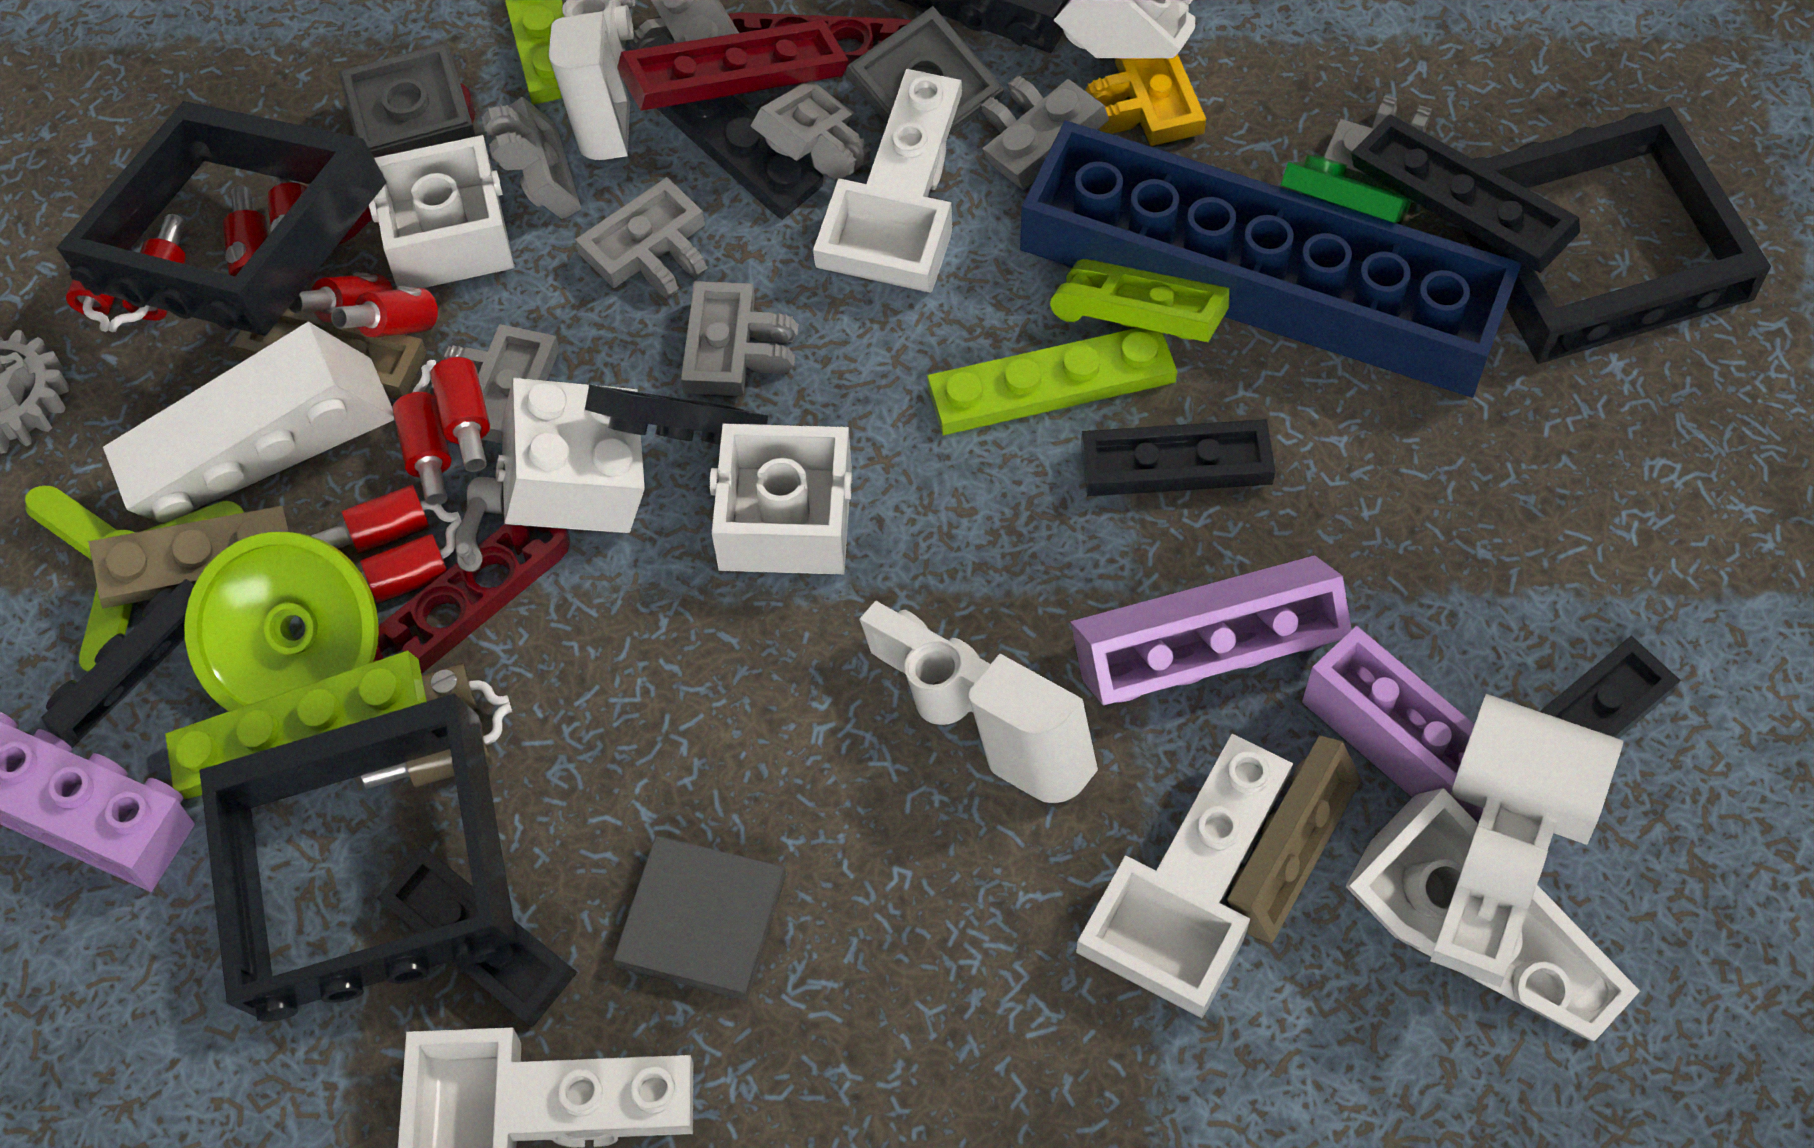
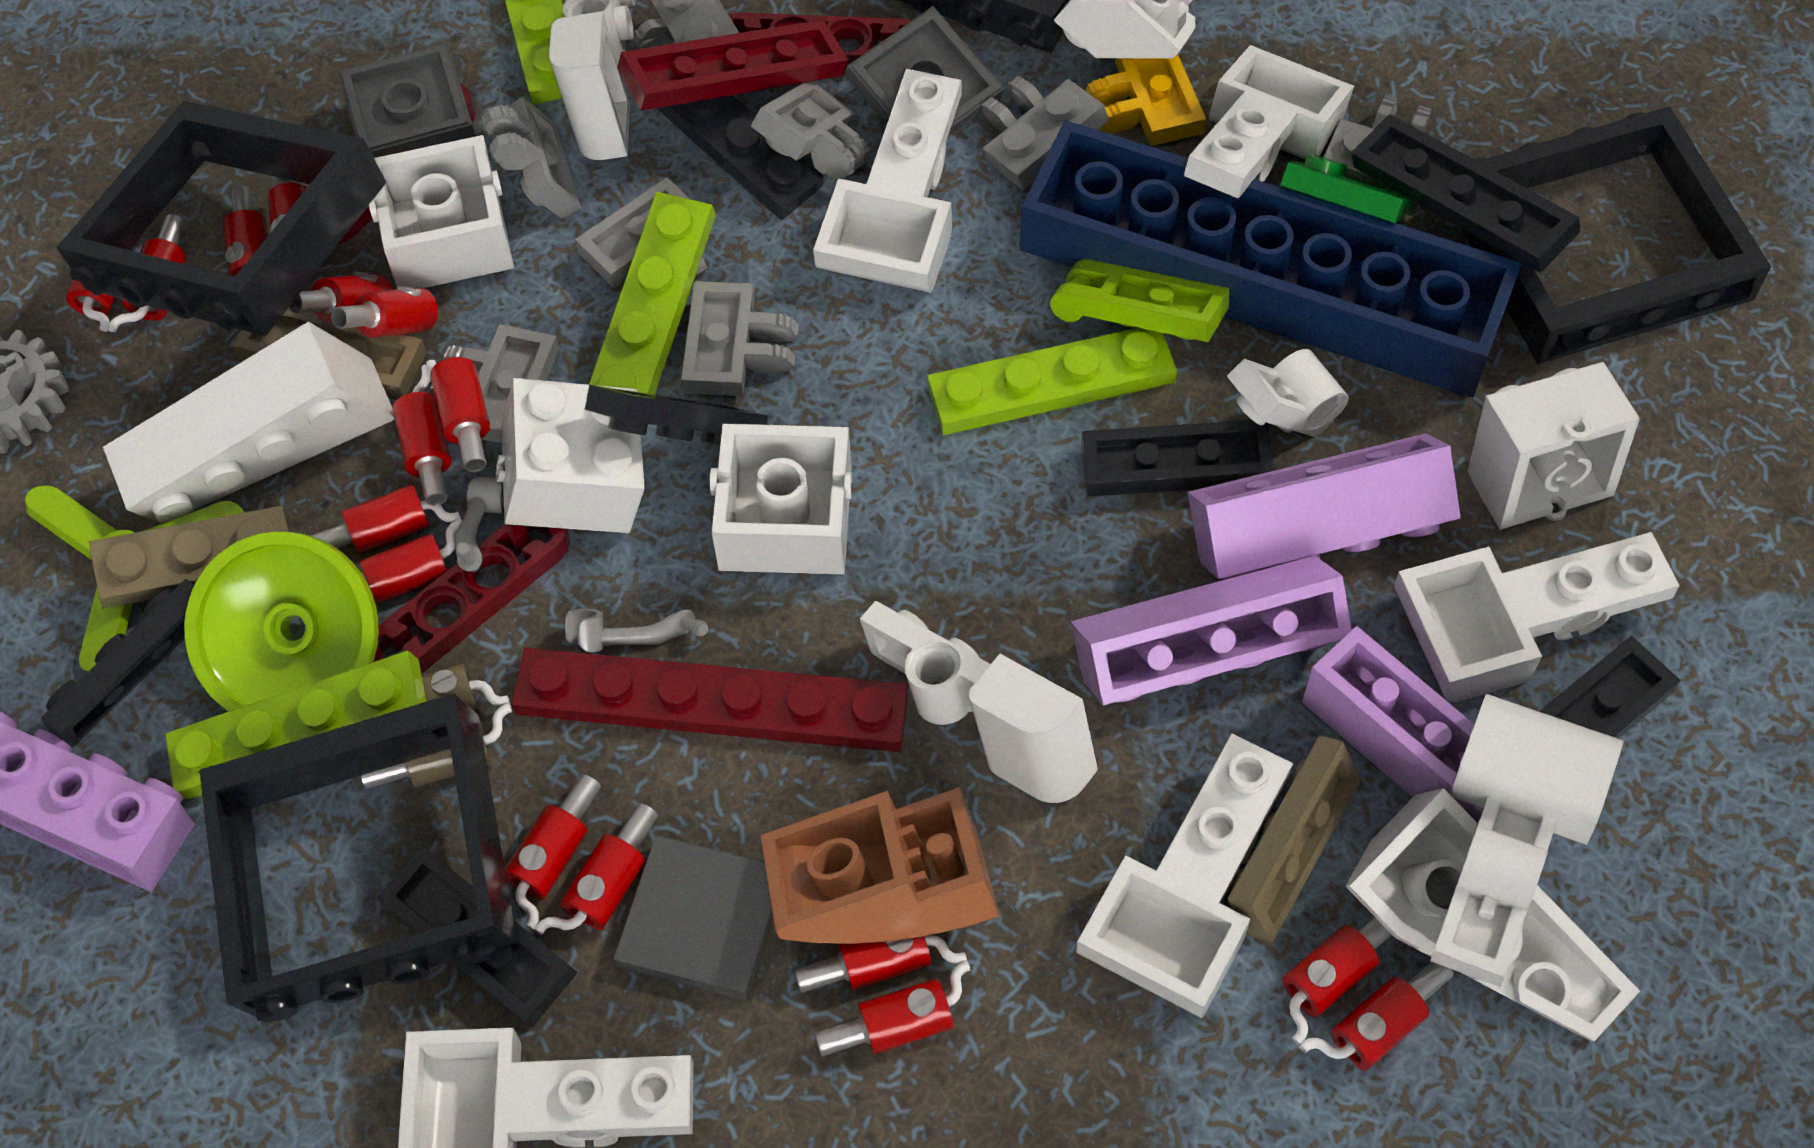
(586, 629): none -> light grey piece
(601, 879): none -> red piece
(654, 294): none -> lime plate
(711, 699): none -> dark red plate
(878, 872): none -> nougat slope
(894, 1017): none -> red piece
(1263, 109): none -> white plate
(1292, 395): none -> white plate
(1325, 506): none -> lavender brick
(1380, 1019): none -> red piece
(1483, 622): none -> white plate
(1552, 444): none -> white brick

